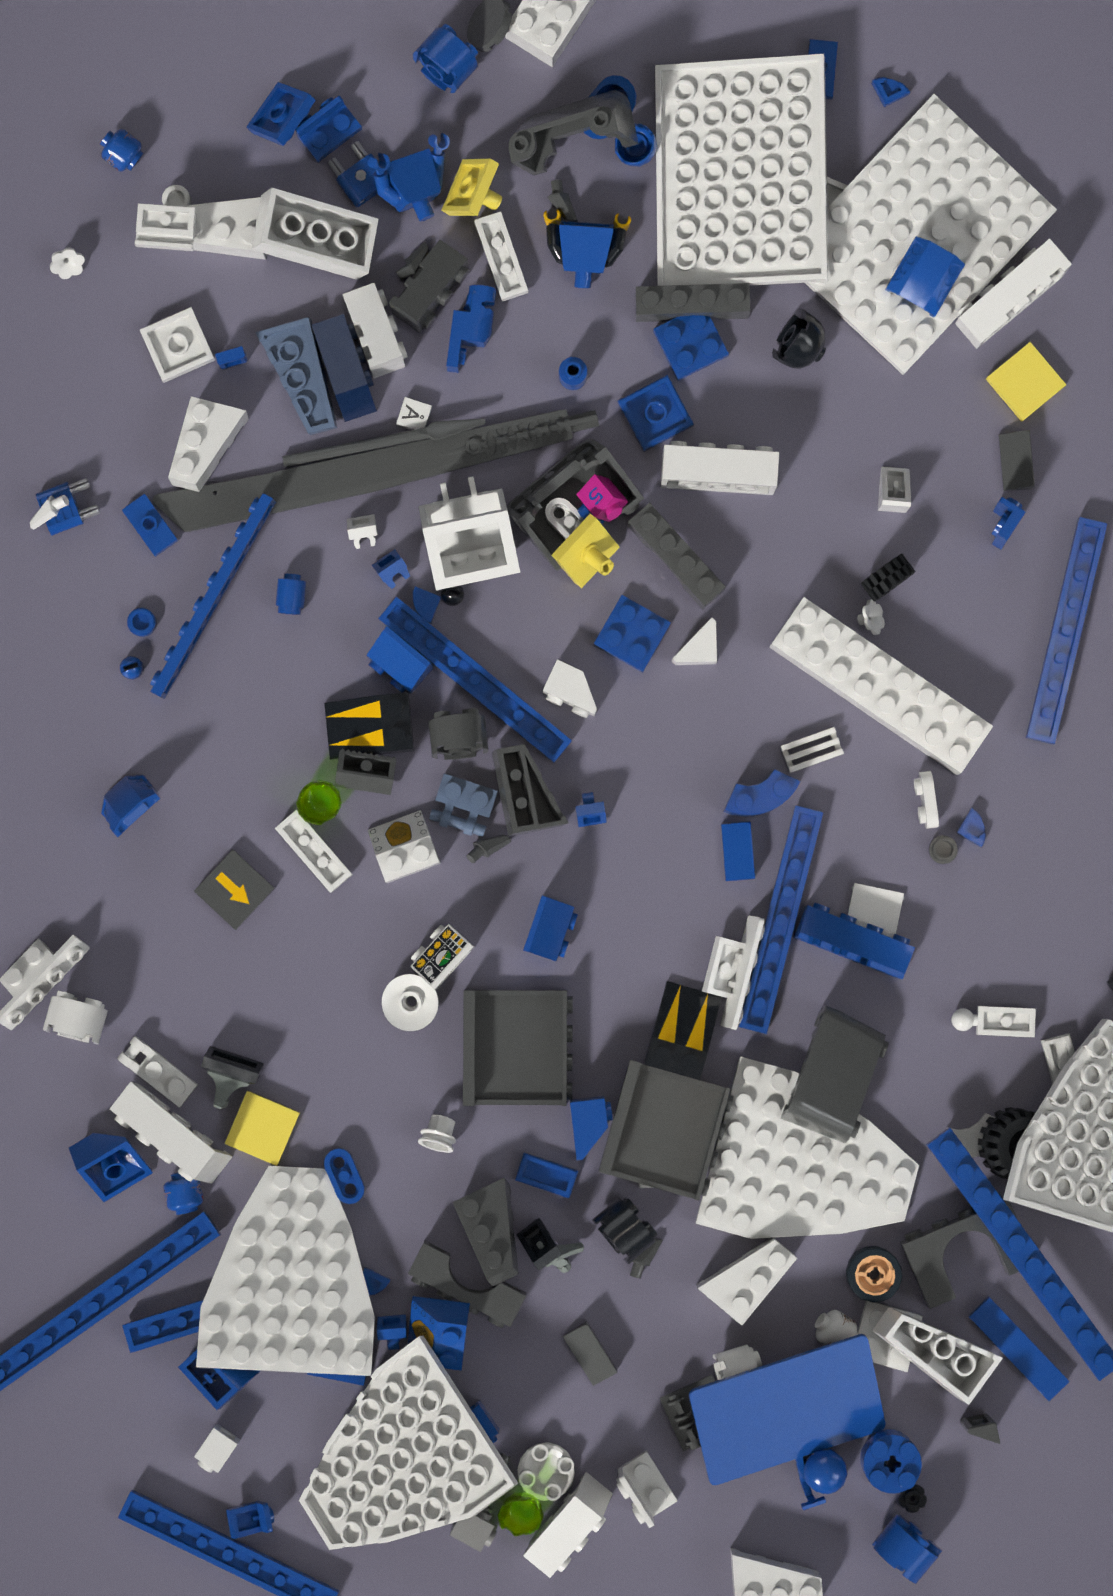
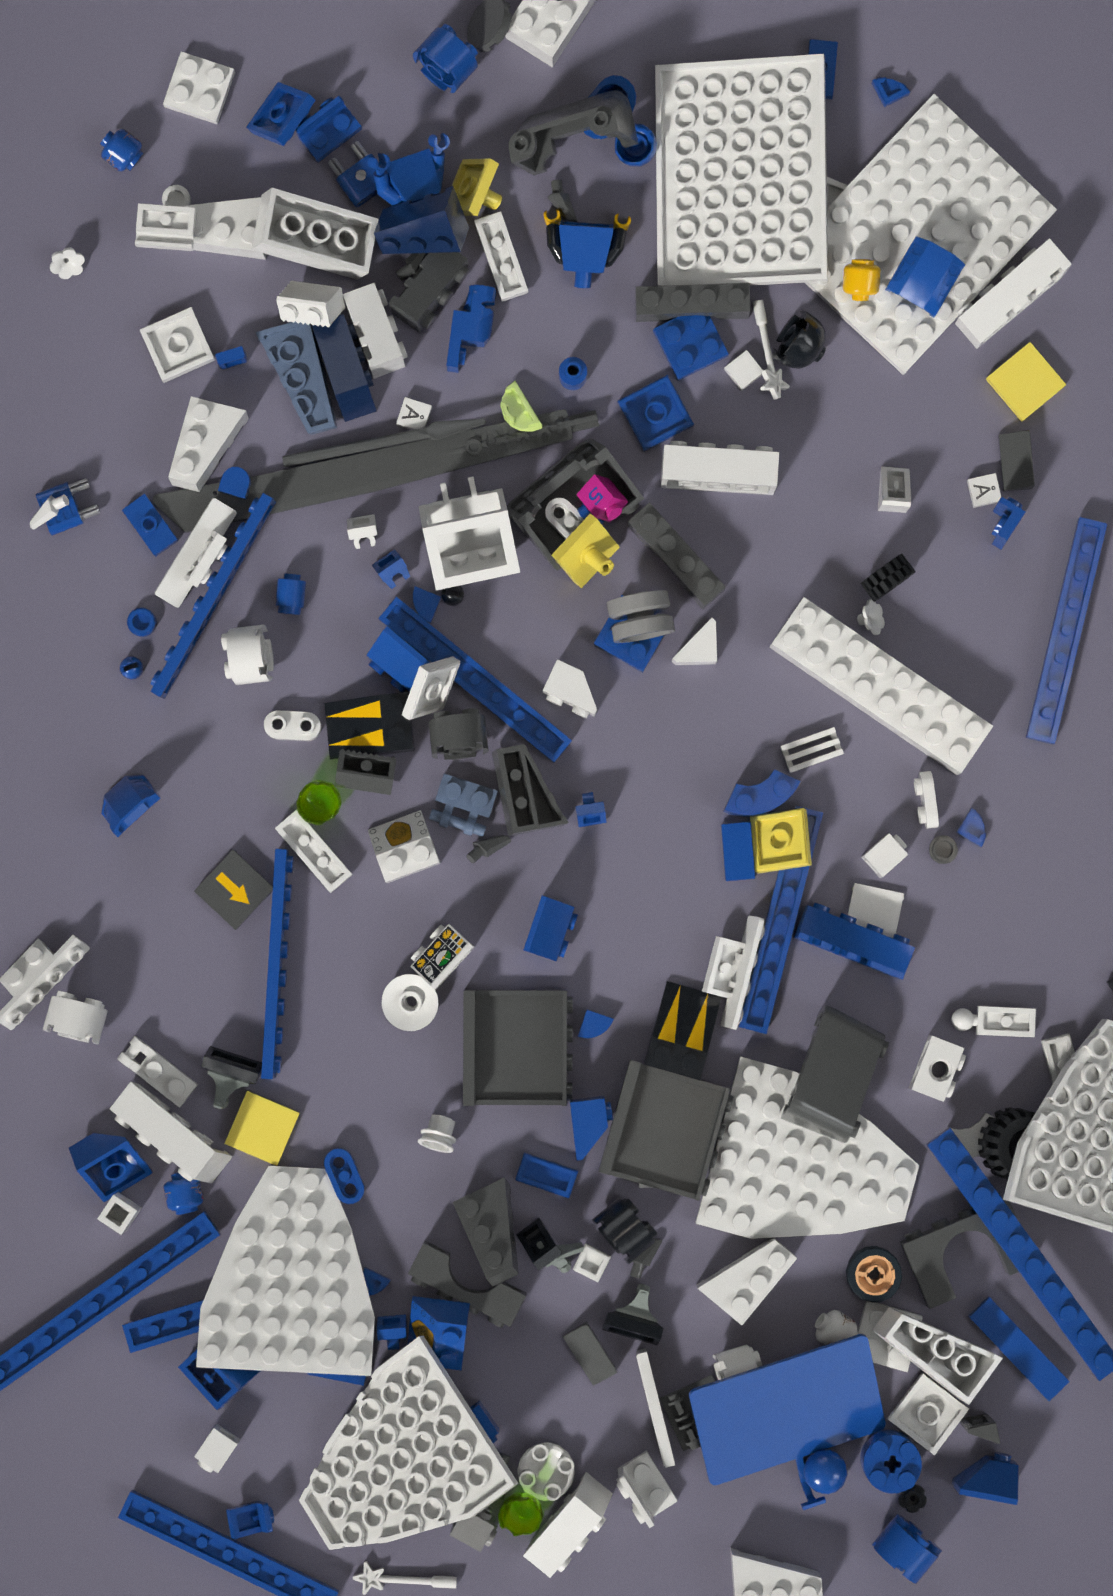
(119, 1213): none -> white brick
(197, 553): none -> white bracket
(199, 88): none -> white plate
(235, 482): none -> blue tile
(248, 655): none -> white brick
(276, 976): none -> blue plate
(292, 725): none -> white plate
(310, 303): none -> white brick
(373, 1578): none -> white piece
(423, 226): none -> dark blue wedge
(431, 688): none -> white tile
(518, 411): none -> yellowish green tile
(591, 1262): none -> white tile
(594, 1024): none -> blue tile
(635, 1319): none -> black piece
(640, 611): none -> light grey wheel
(655, 1407): none -> white tile
(743, 370): none -> white tile
(772, 378): none -> white piece
(780, 840): none -> light yellow tile
(861, 279): none -> yellow head
(885, 854): none -> white brick
(923, 1078): none -> white brick
(928, 1413): none -> white plate
(984, 490): none -> white tile
(990, 1479): none -> blue slope

